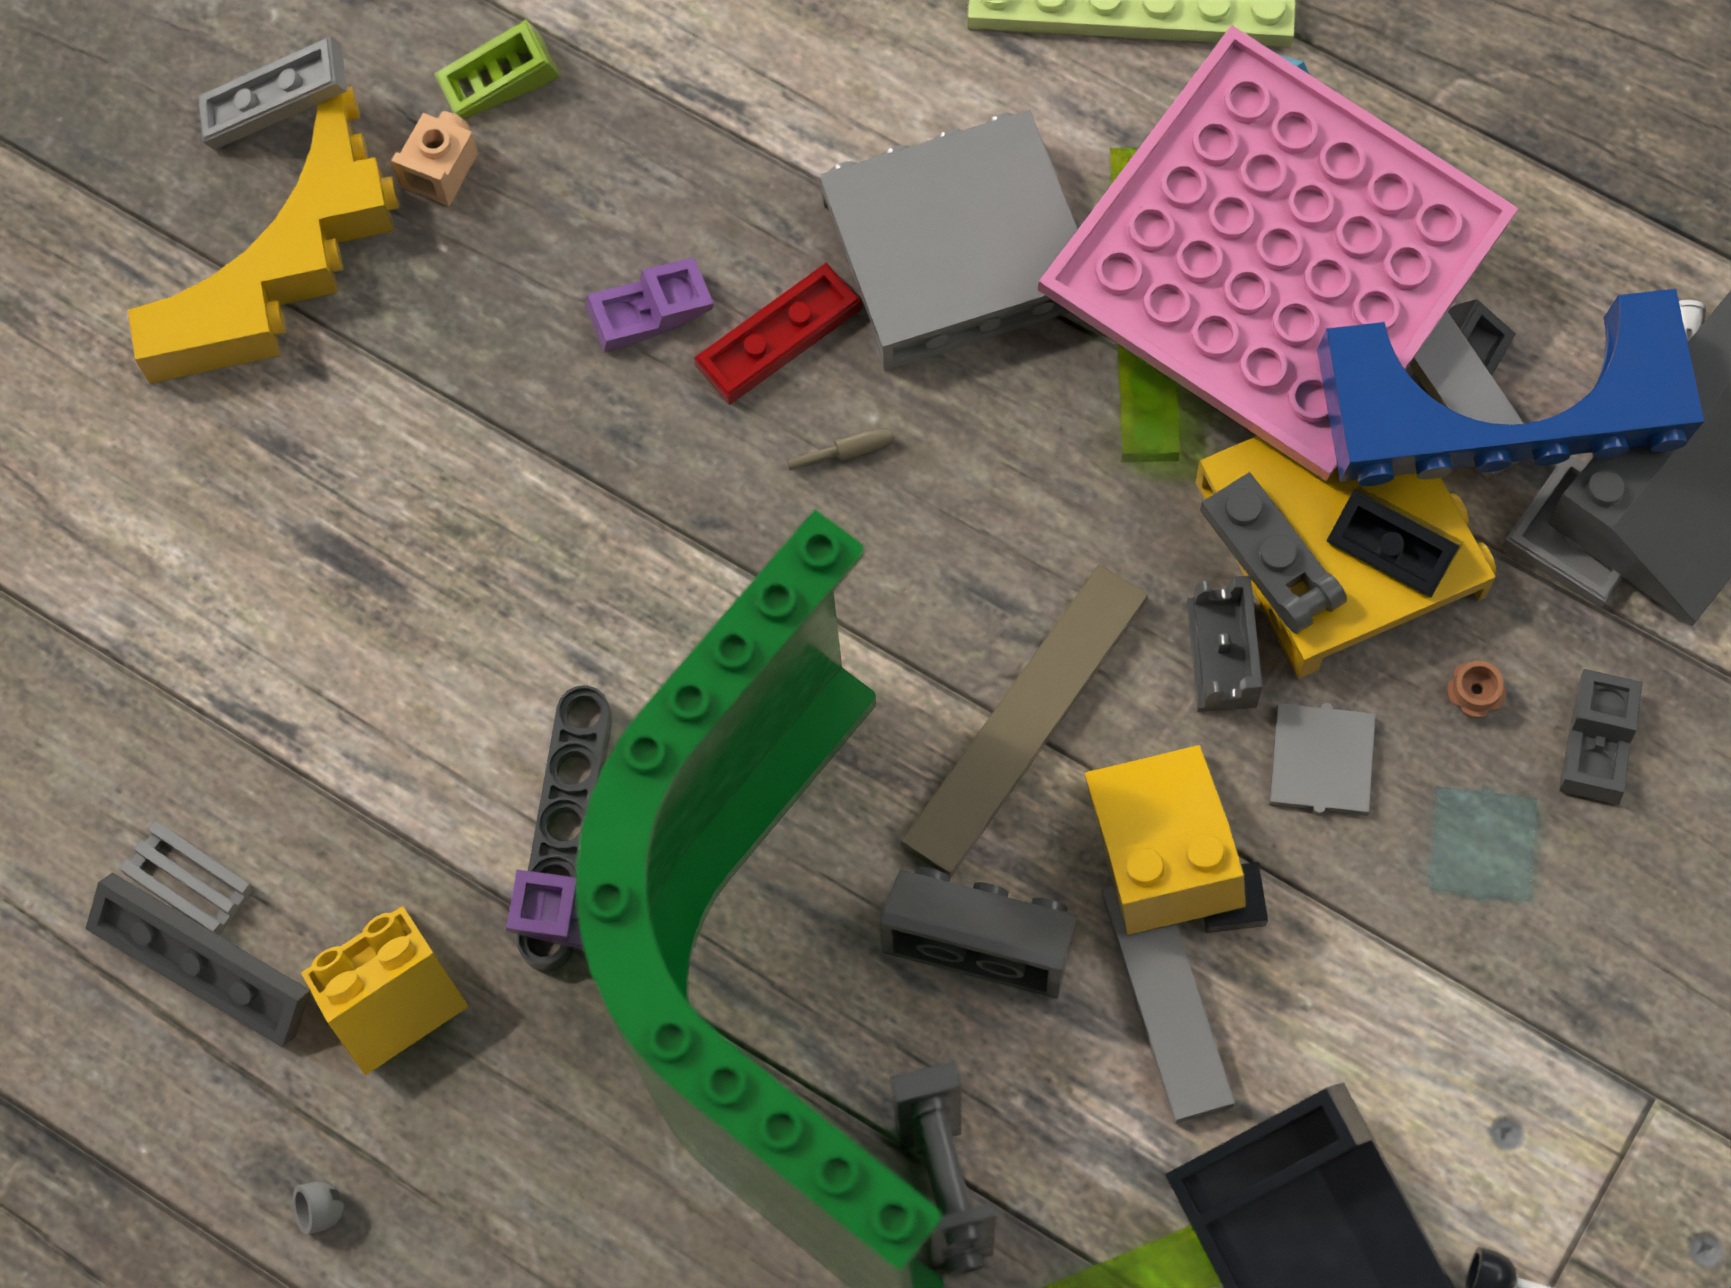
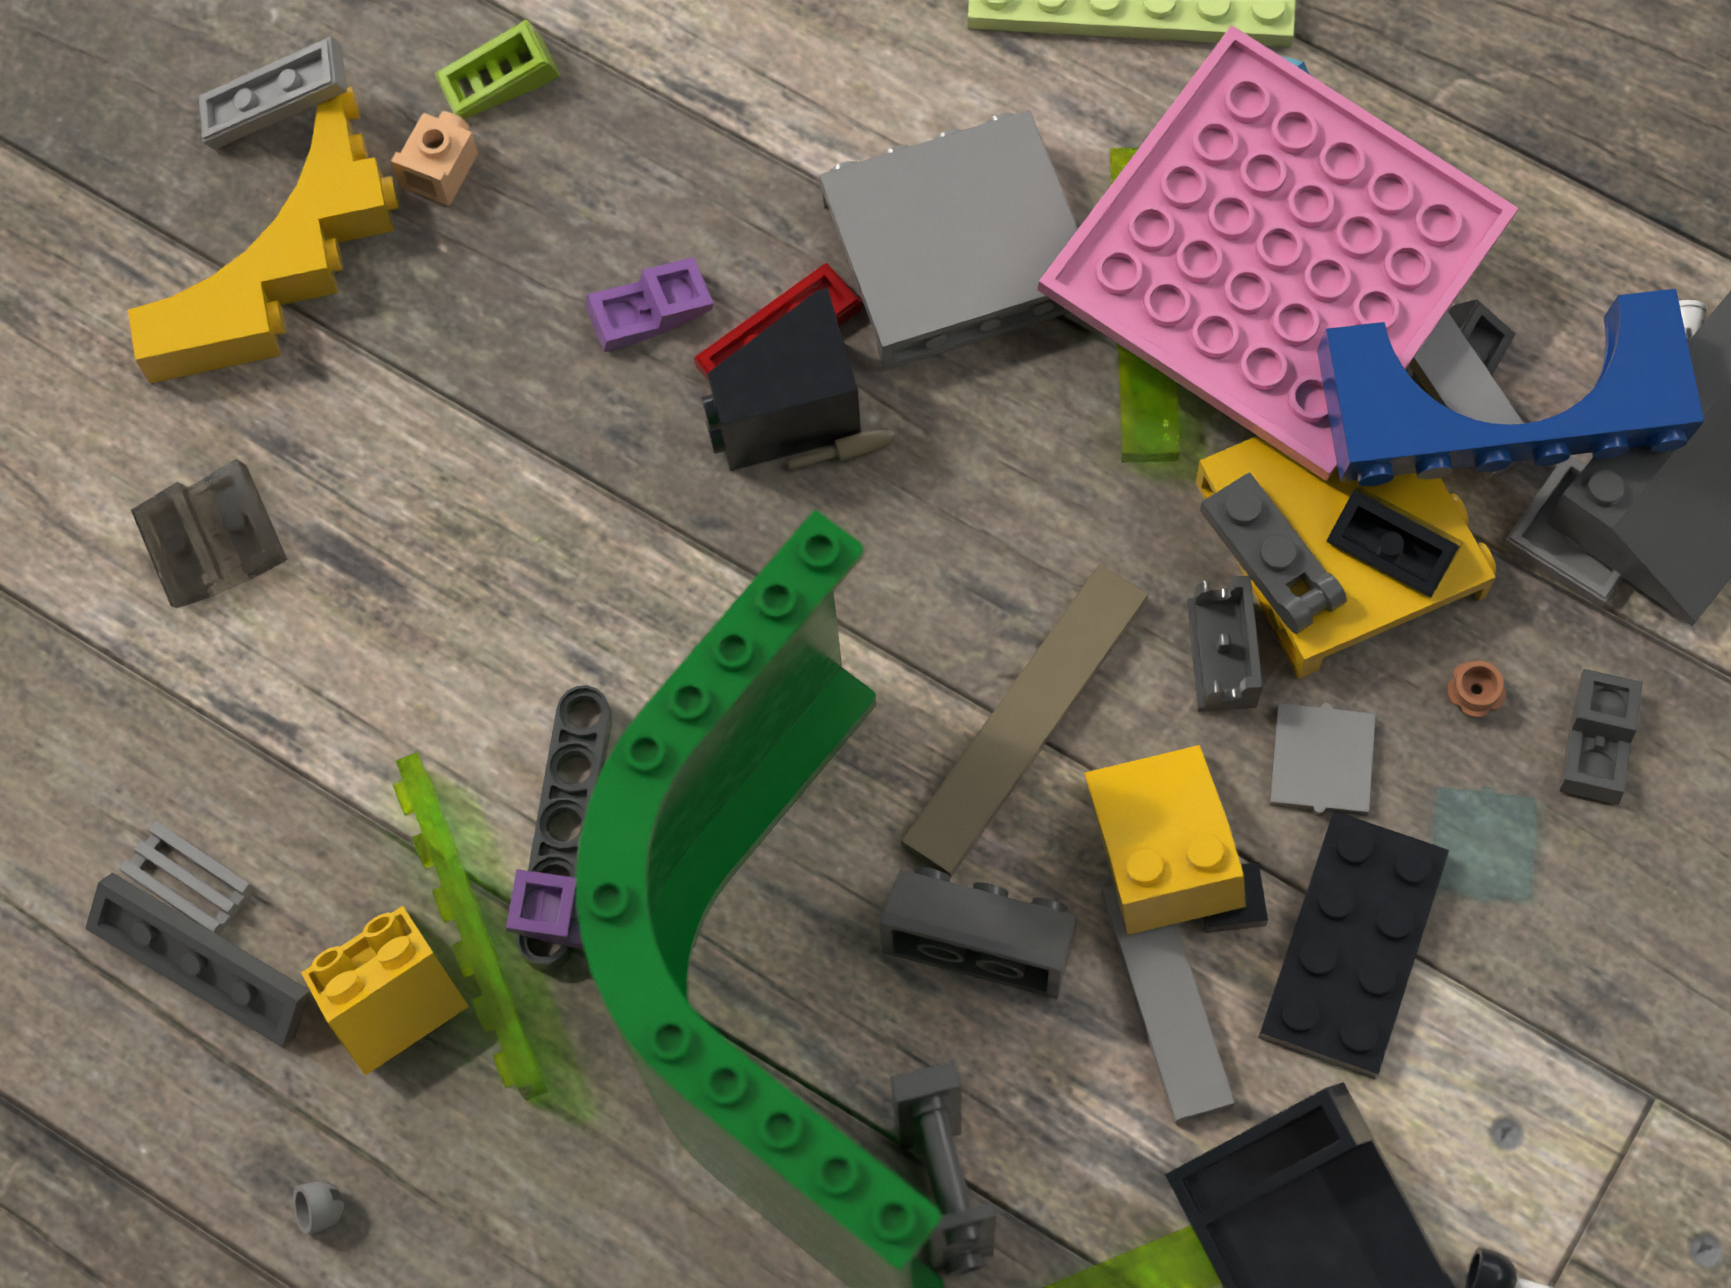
(208, 535): none -> clear smoke slope
(476, 950): none -> clear neon green plate
(784, 389): none -> black slope
(1354, 945): none -> black plate

